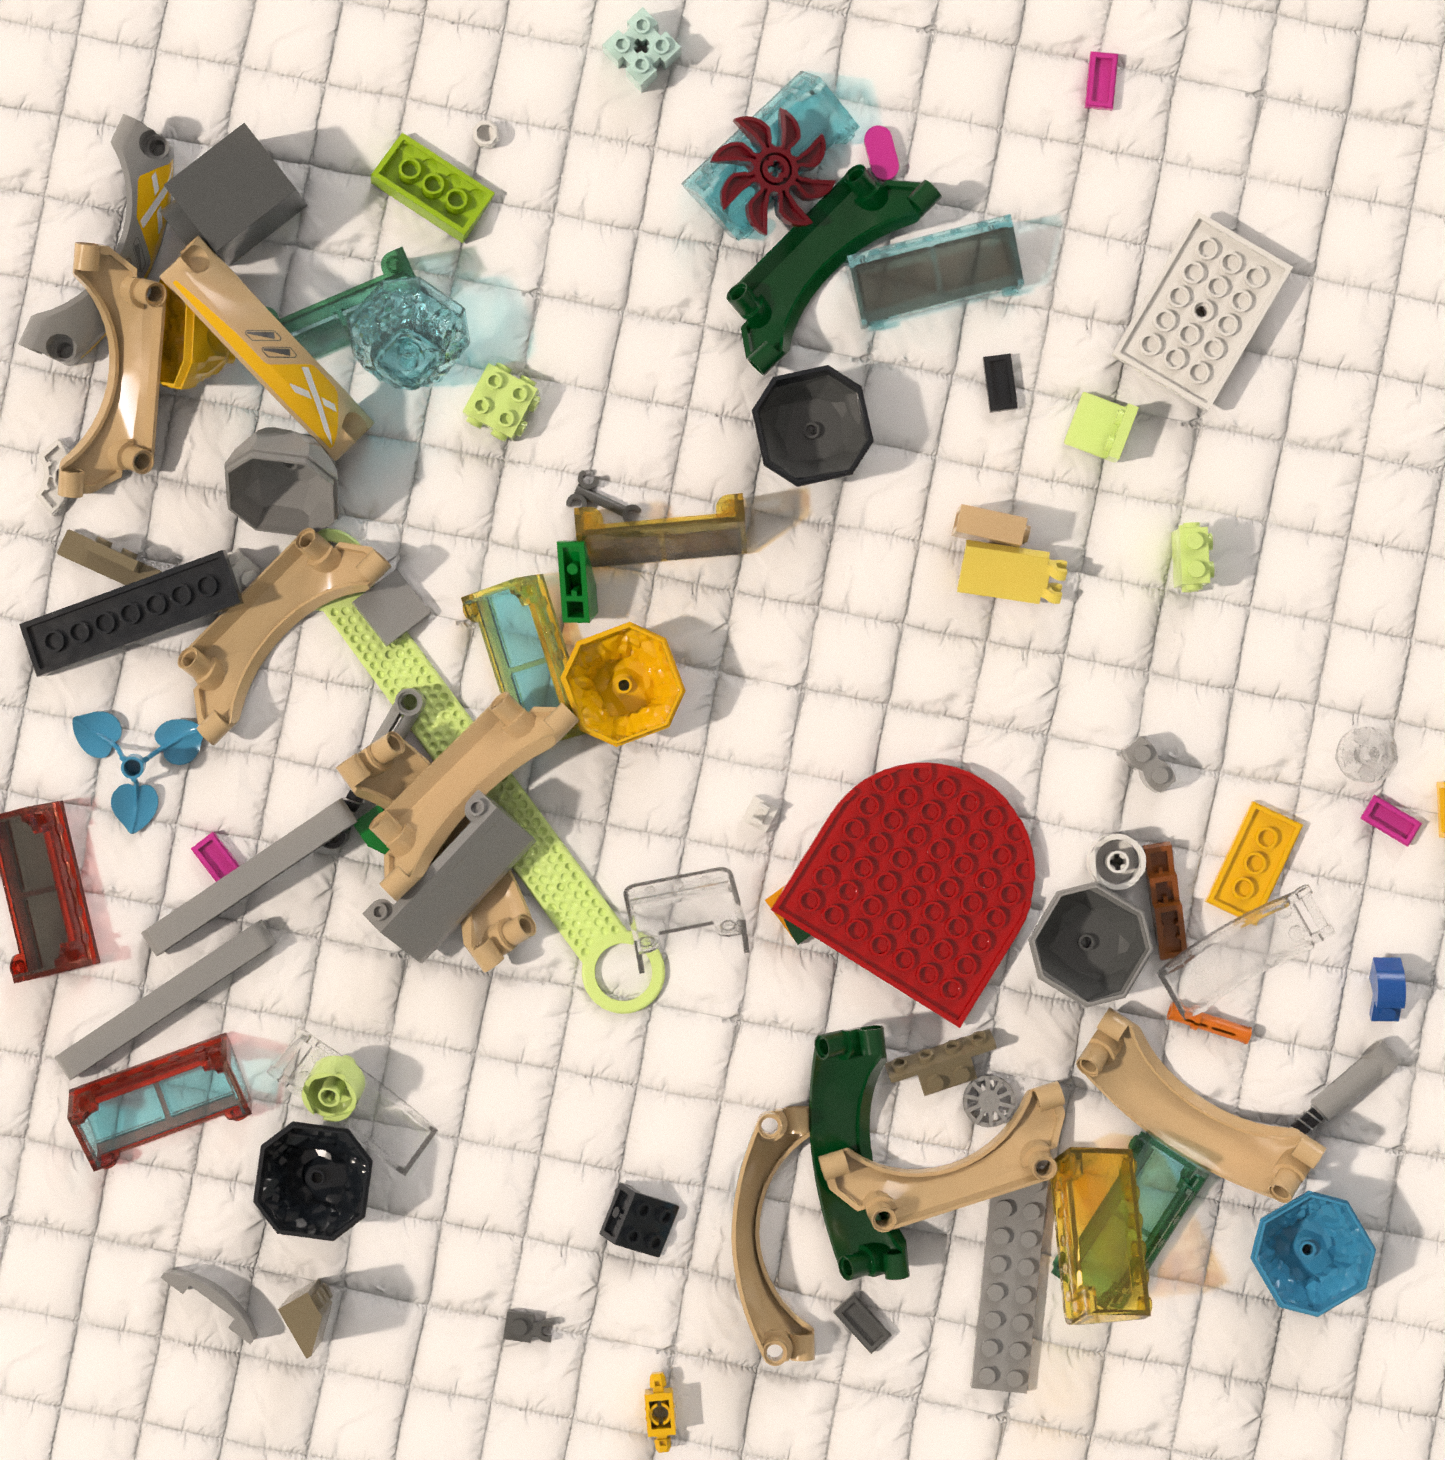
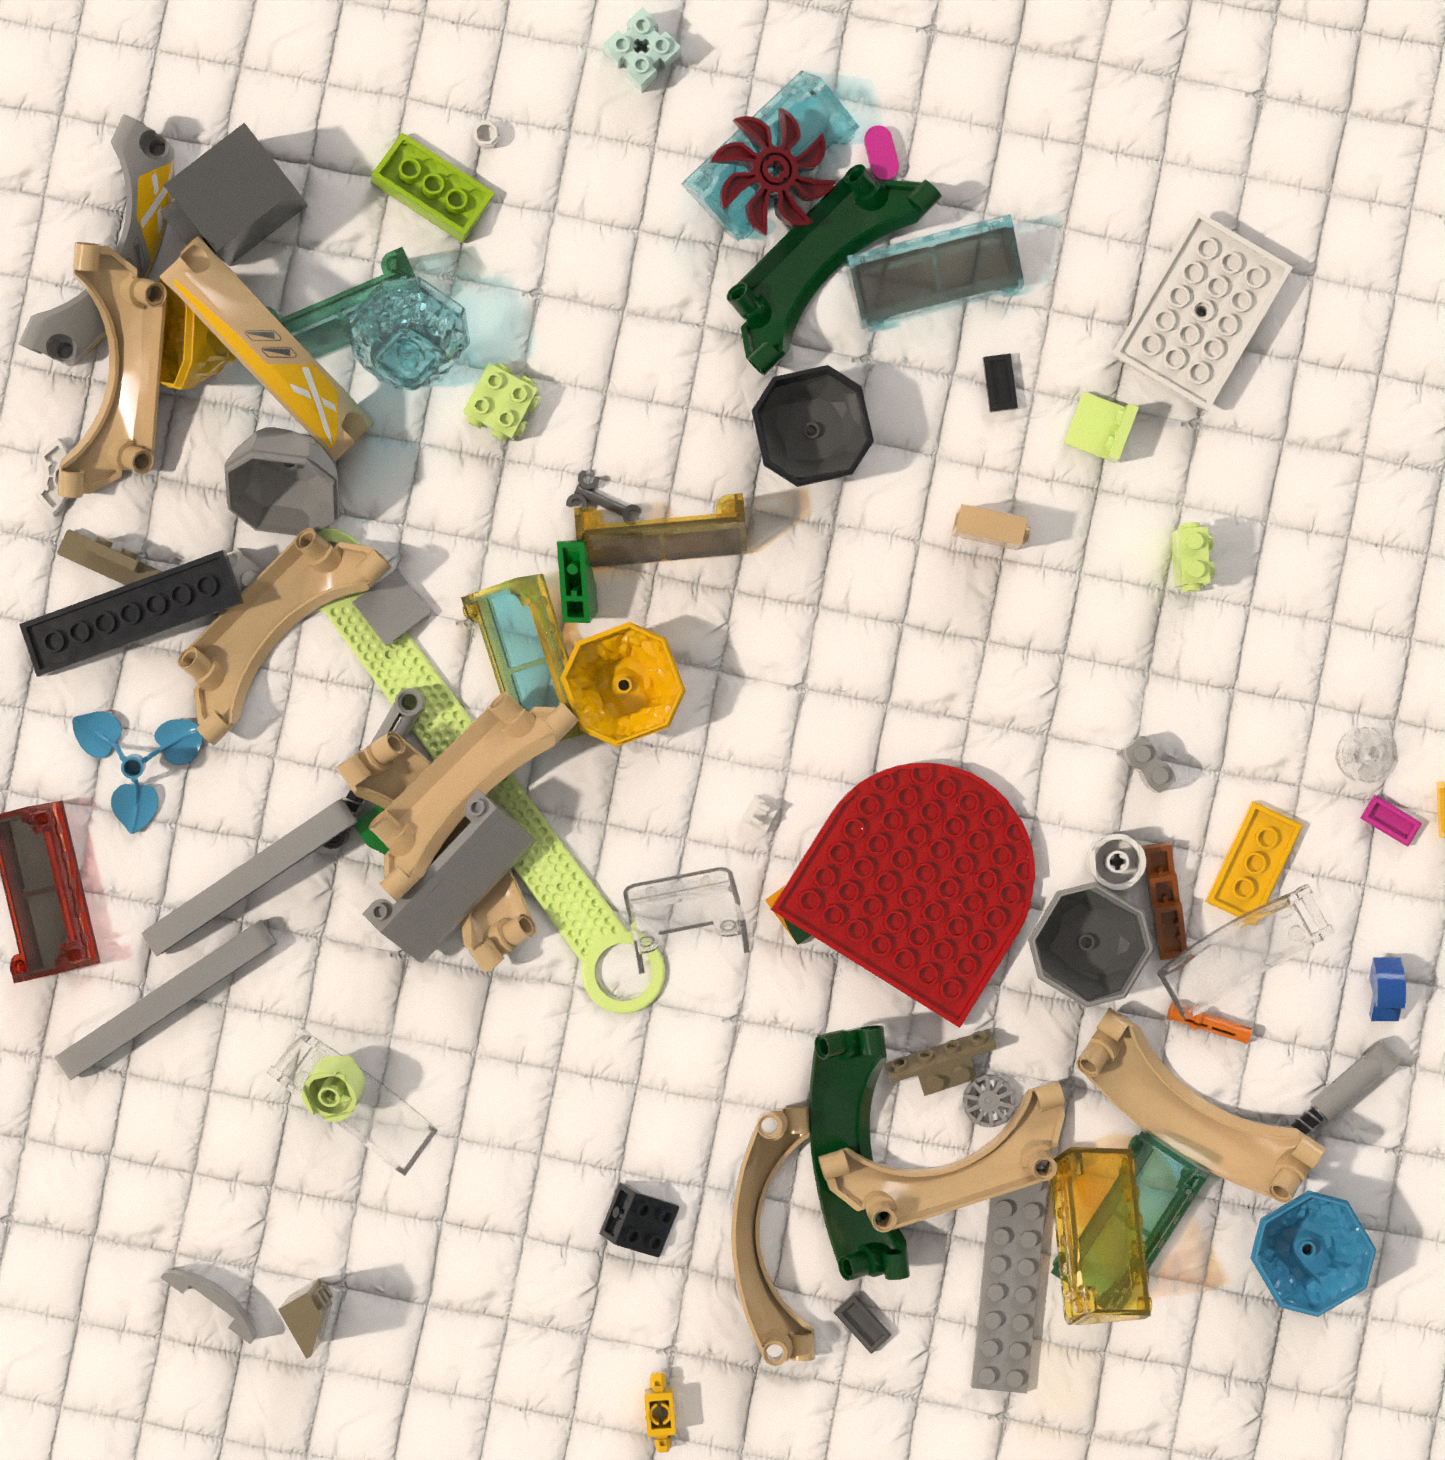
(157, 1099): windscreen -> none
(215, 856): dark pink tile -> none
(290, 1195): black rock -> none
(521, 1327): dark grey plate -> none
(1010, 573): light yellow tile -> none
(1101, 81): dark pink tile -> none

